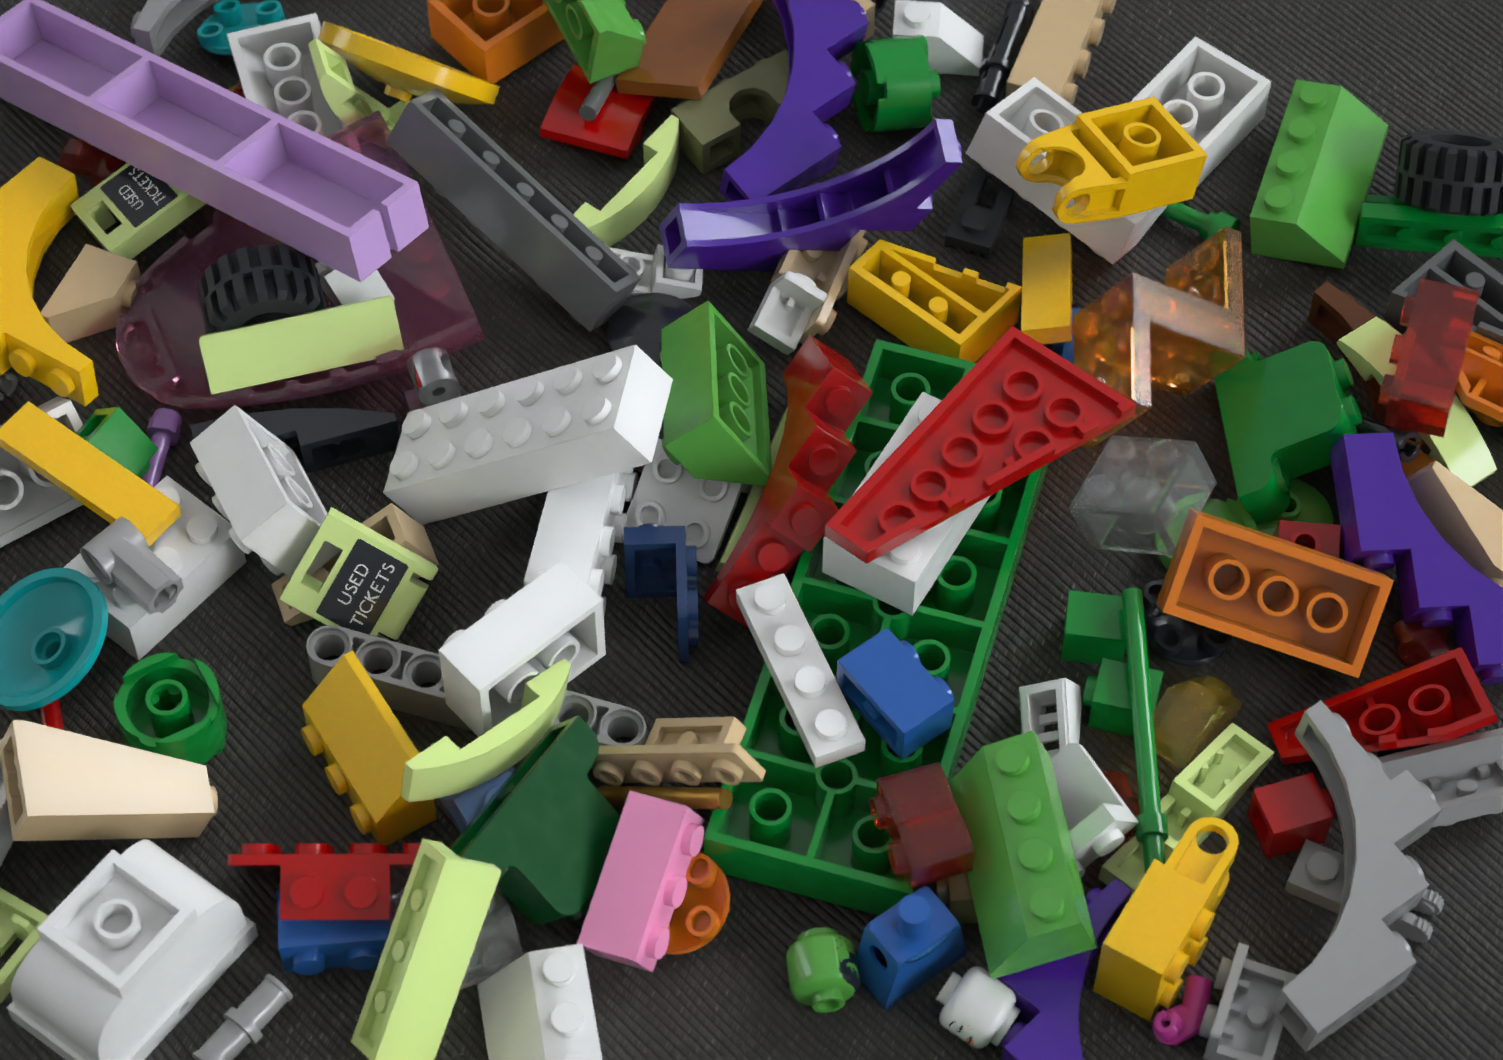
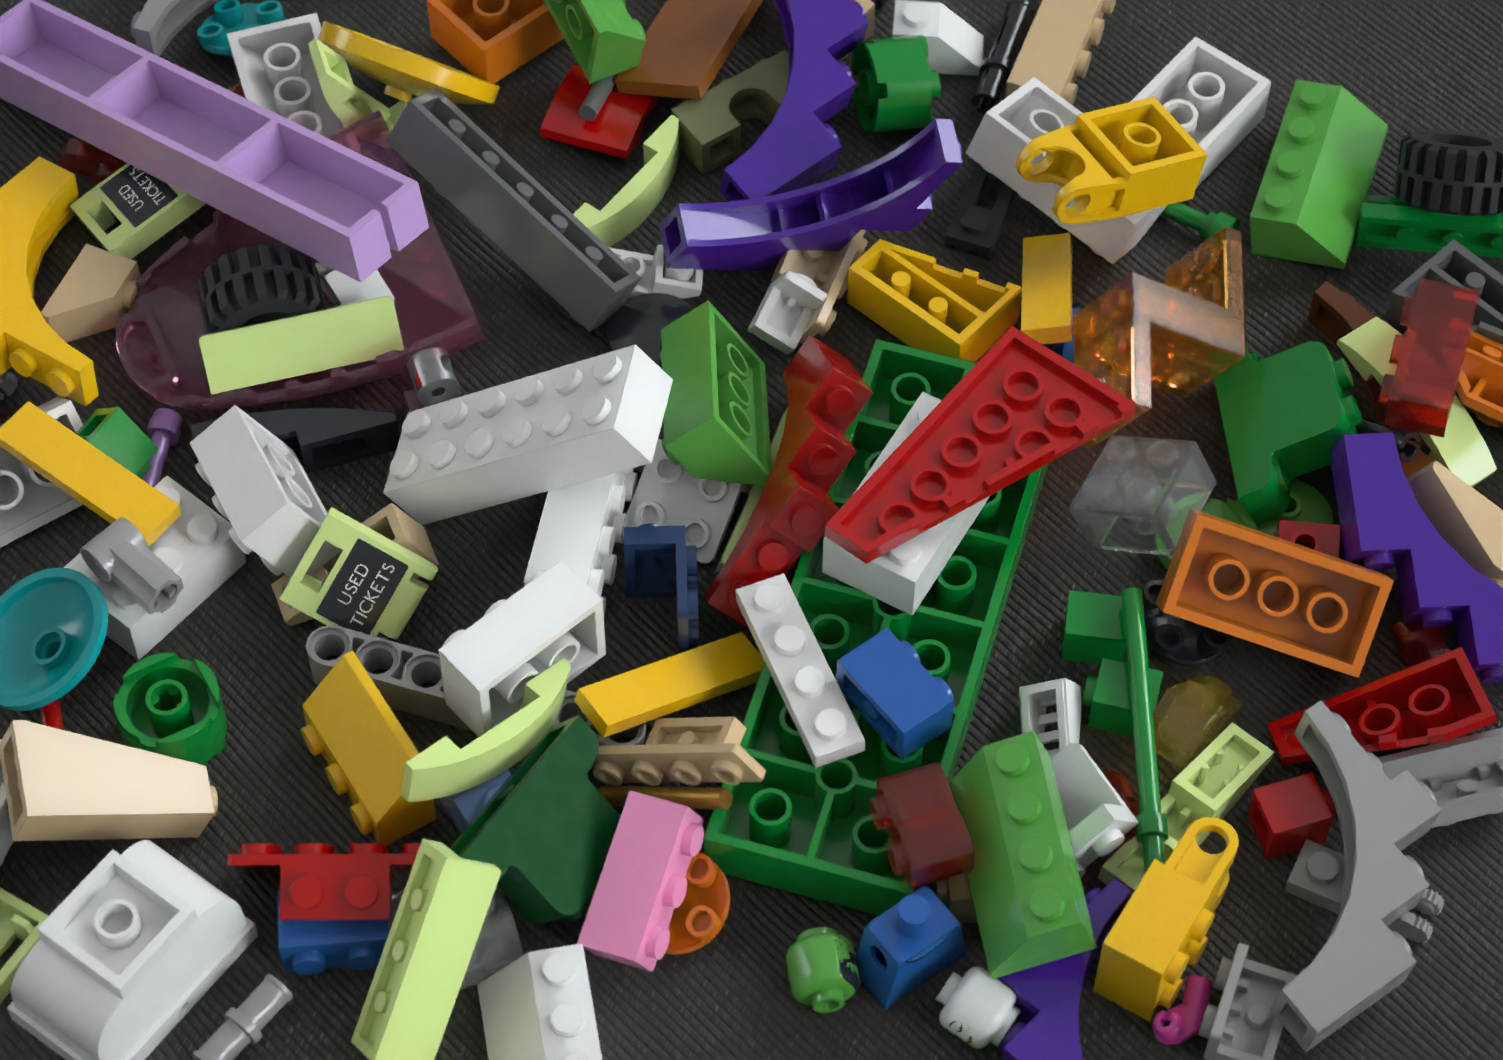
(670, 684): none -> yellow tile

